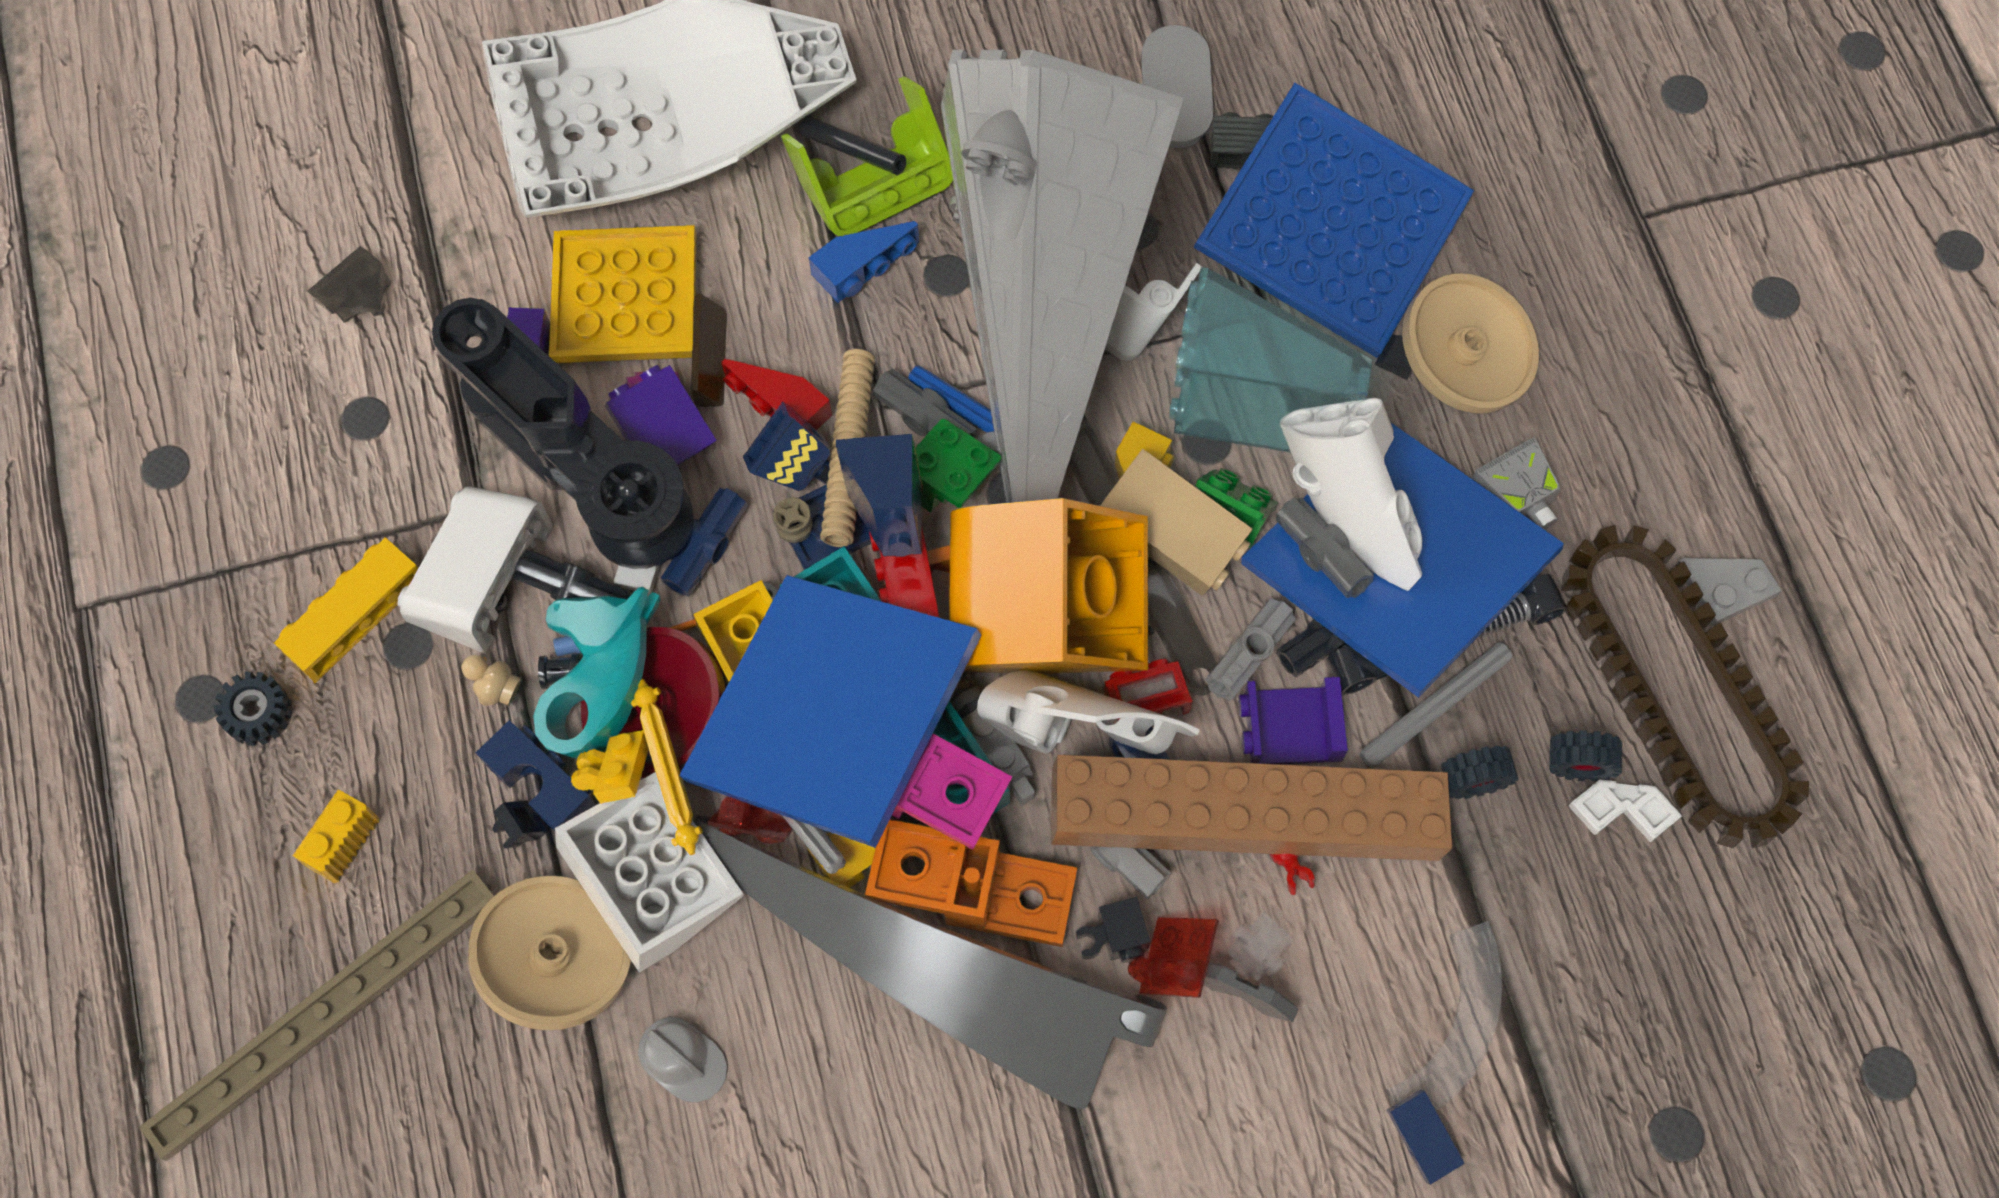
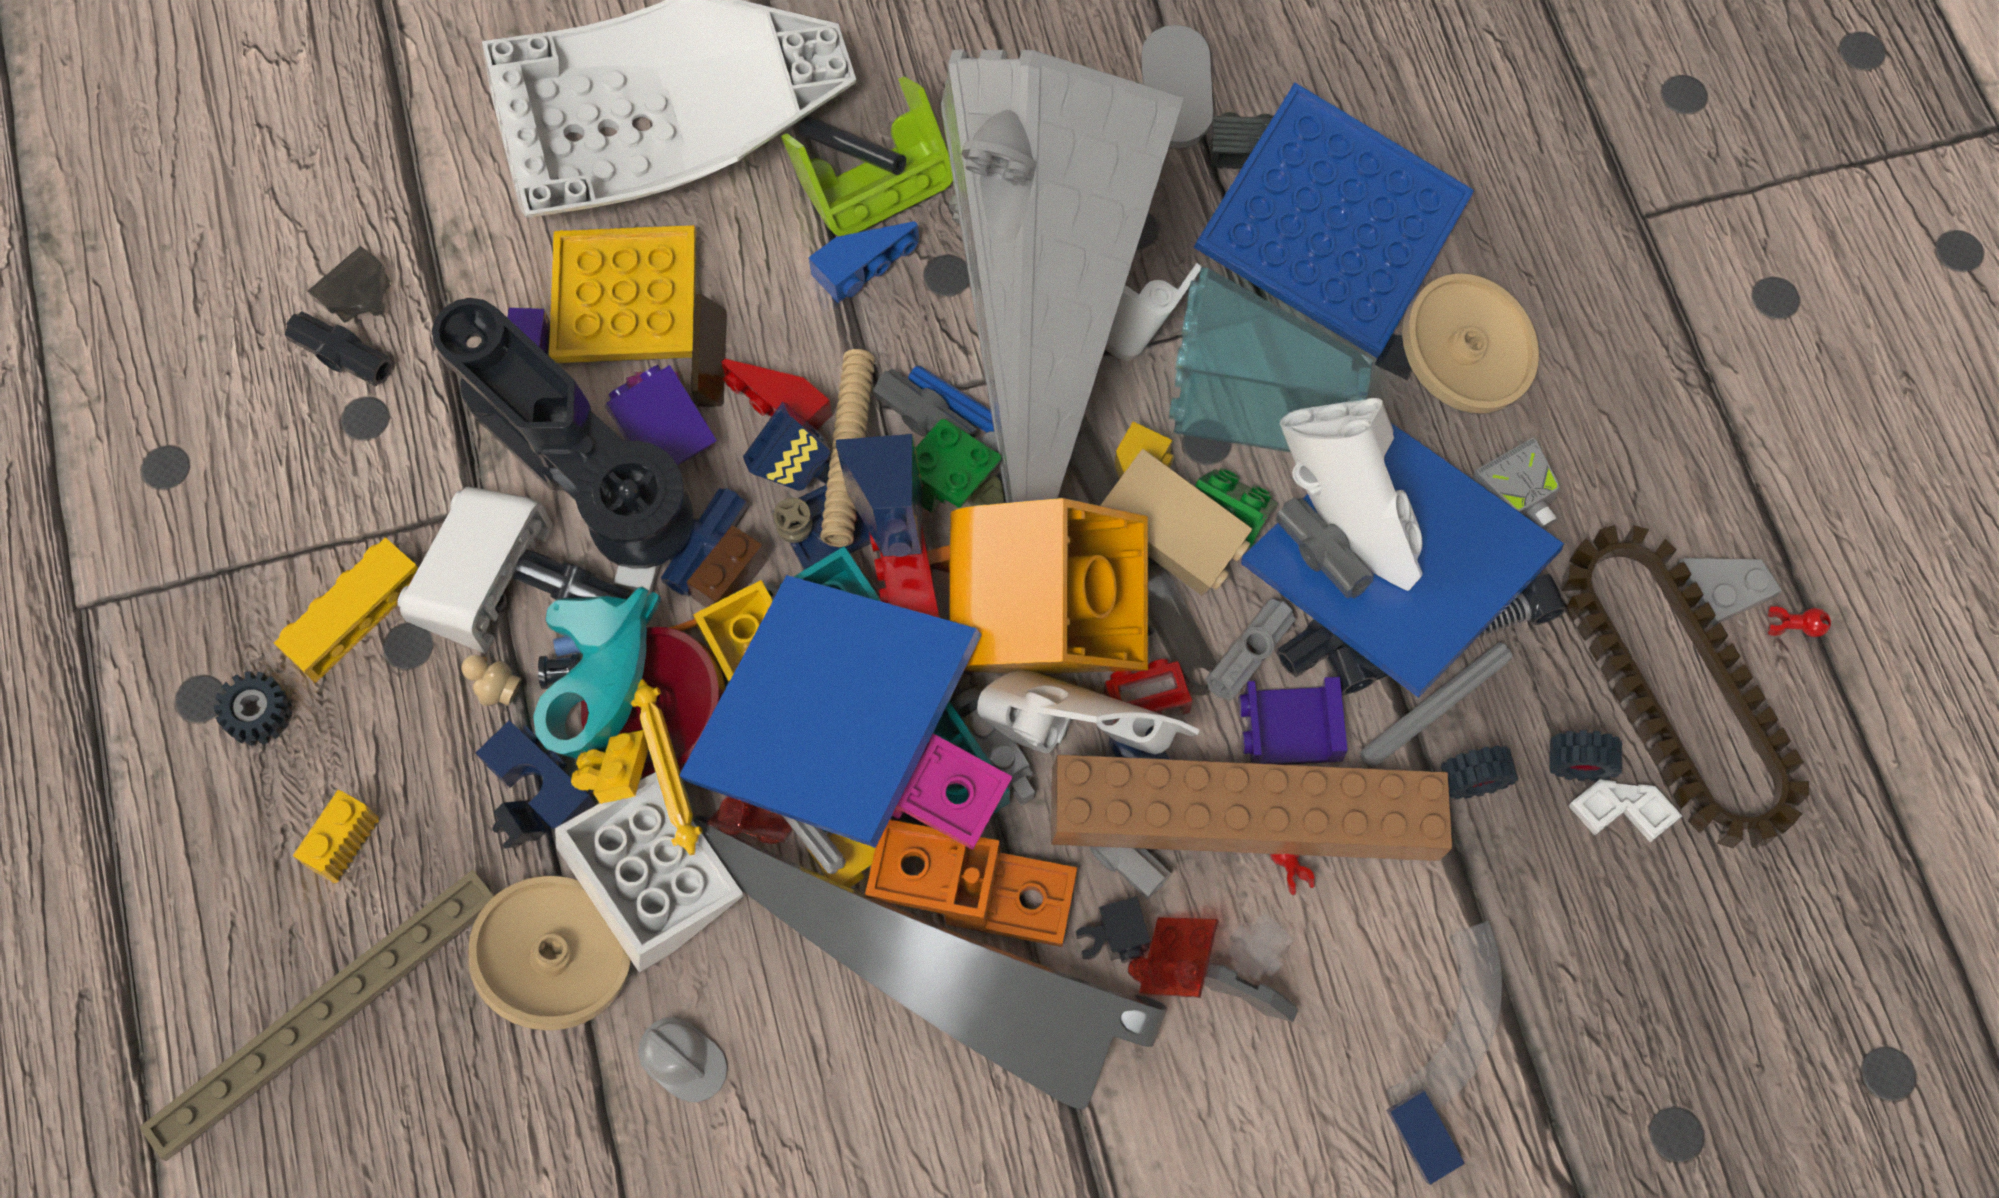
(338, 348): none -> black piece
(727, 568): none -> reddish brown brick
(988, 493): none -> olive tile
(1809, 622): none -> red arm

